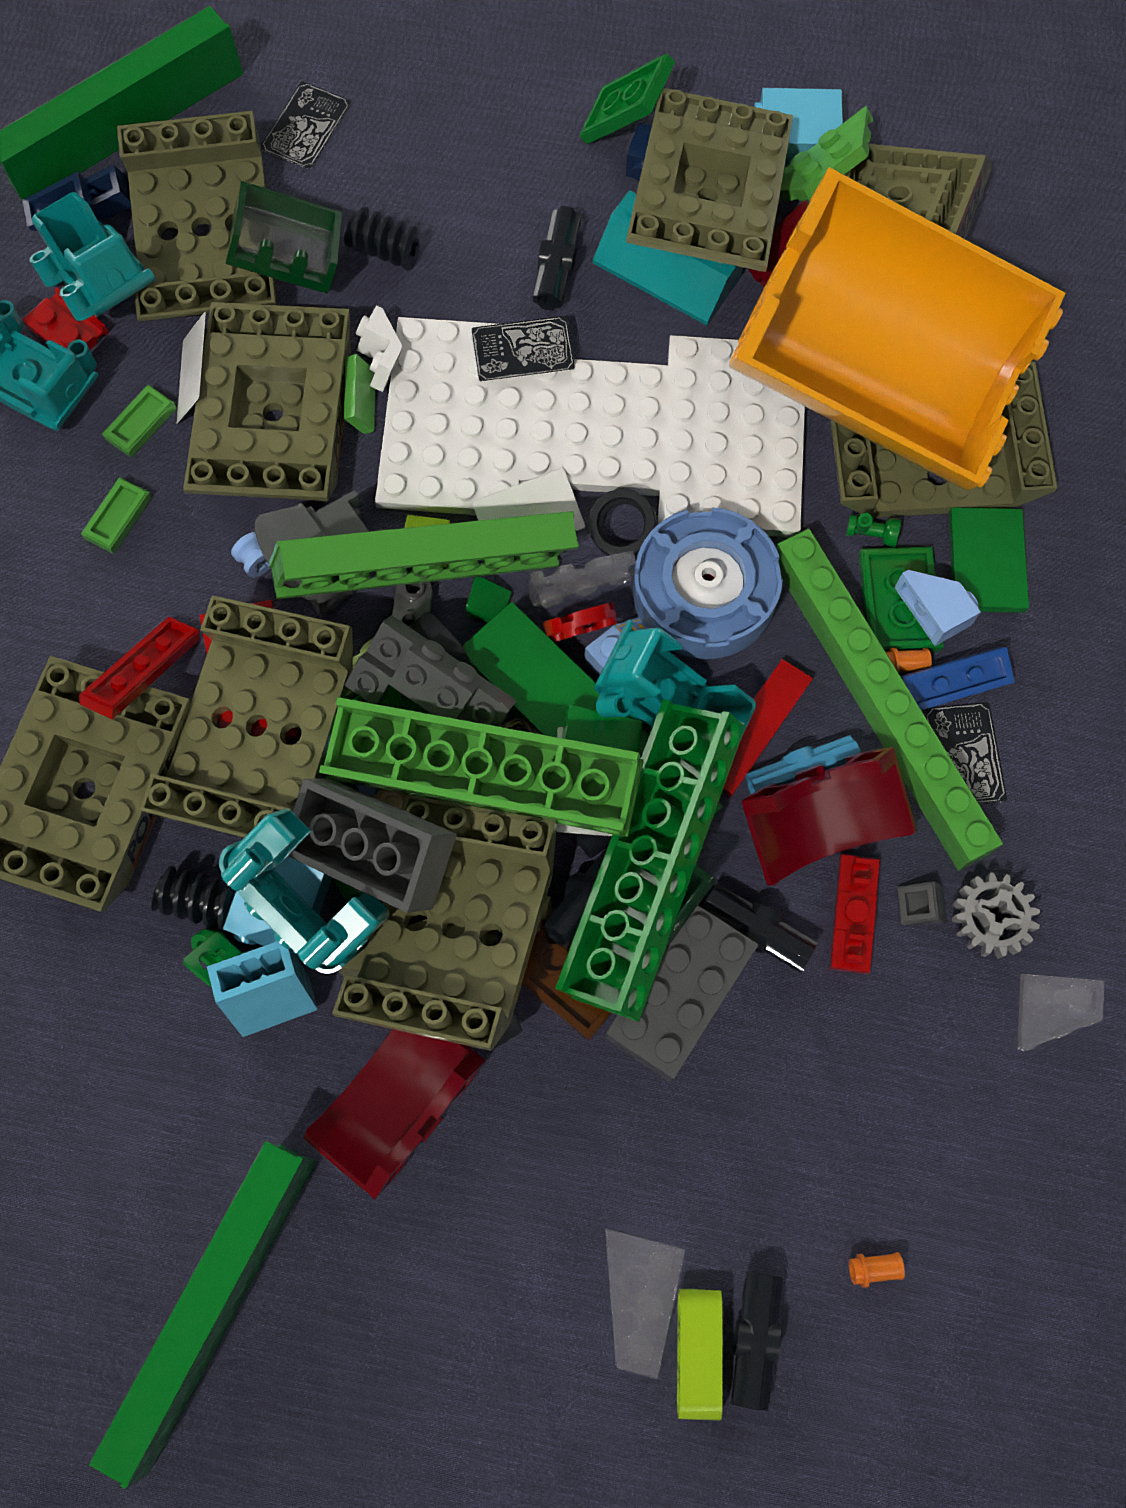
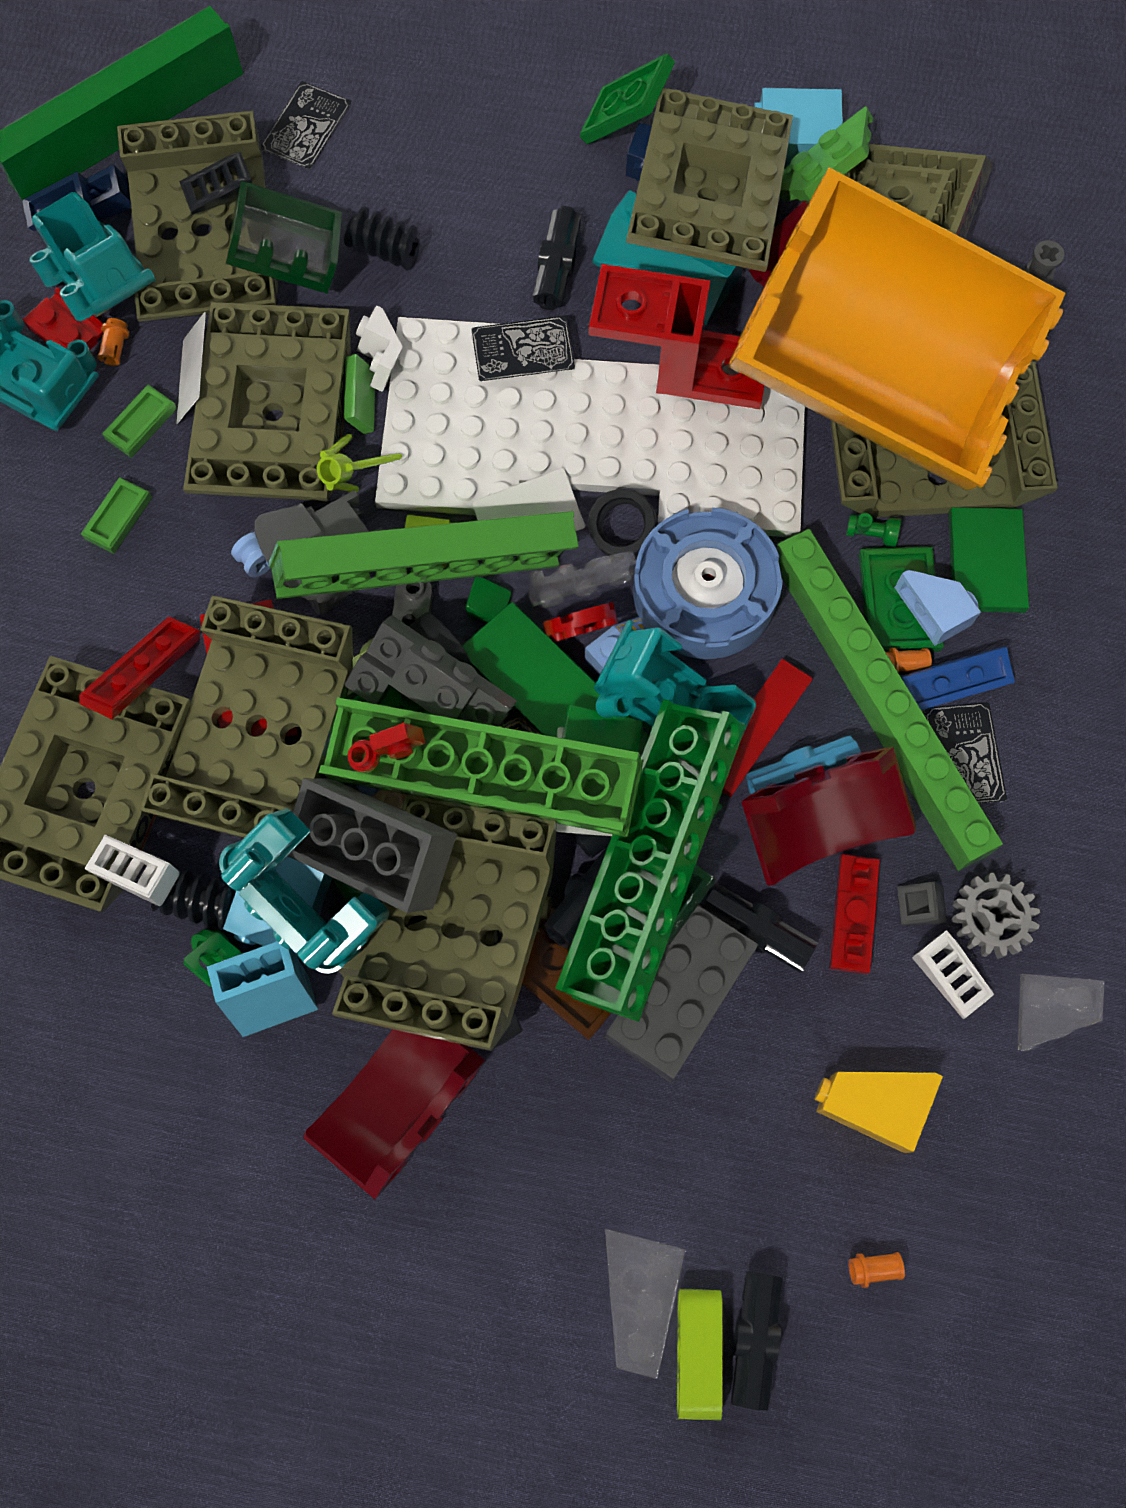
(114, 334): none -> orange pin
(153, 884): none -> white slope
(202, 1315): green tile -> none
(221, 169): none -> black slope
(338, 468): none -> lime plant
(394, 741): none -> red plate
(674, 320): none -> red bracket
(880, 1104): none -> yellow slope
(965, 966): none -> white slope
(1045, 259): none -> dark grey bush

